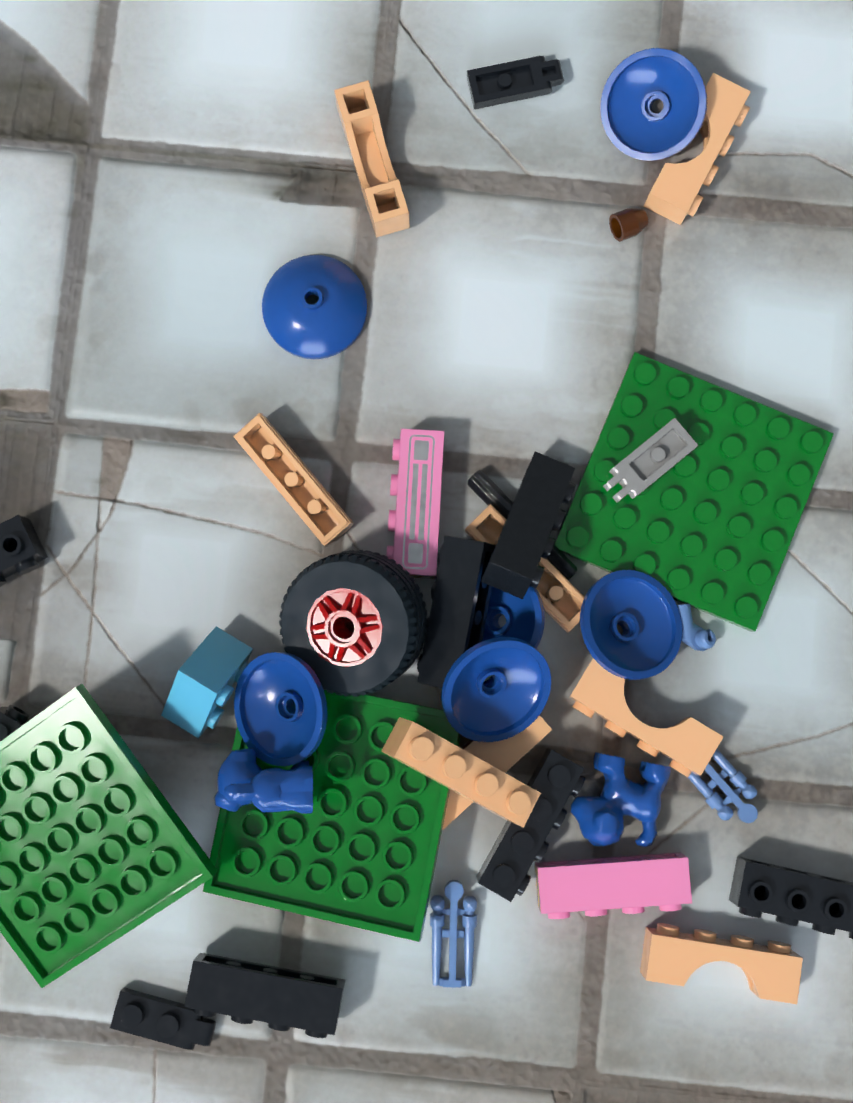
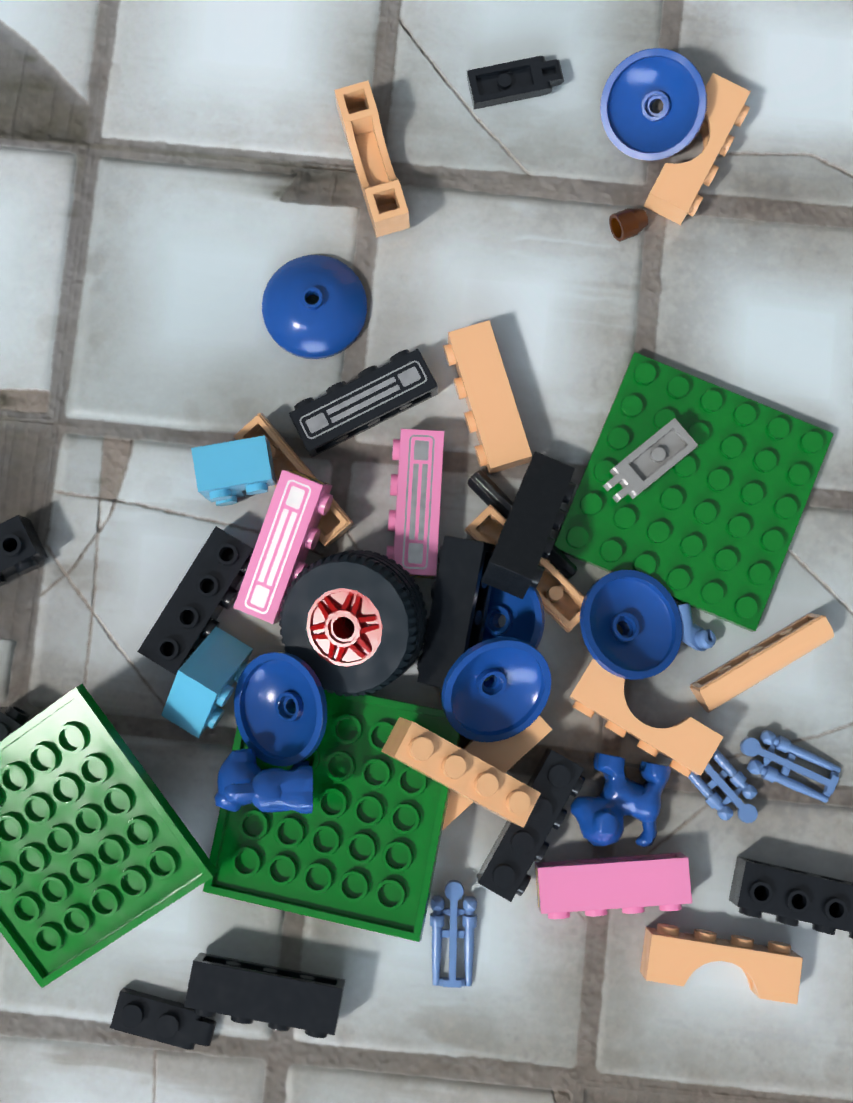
(198, 601): none -> black brick
(232, 467): none -> medium azure brick
(283, 543): none -> bright pink brick
(363, 402): none -> black brick
(488, 397): none -> light nougat brick
(751, 747): none -> medium blue piece
(762, 661): none -> light nougat brick

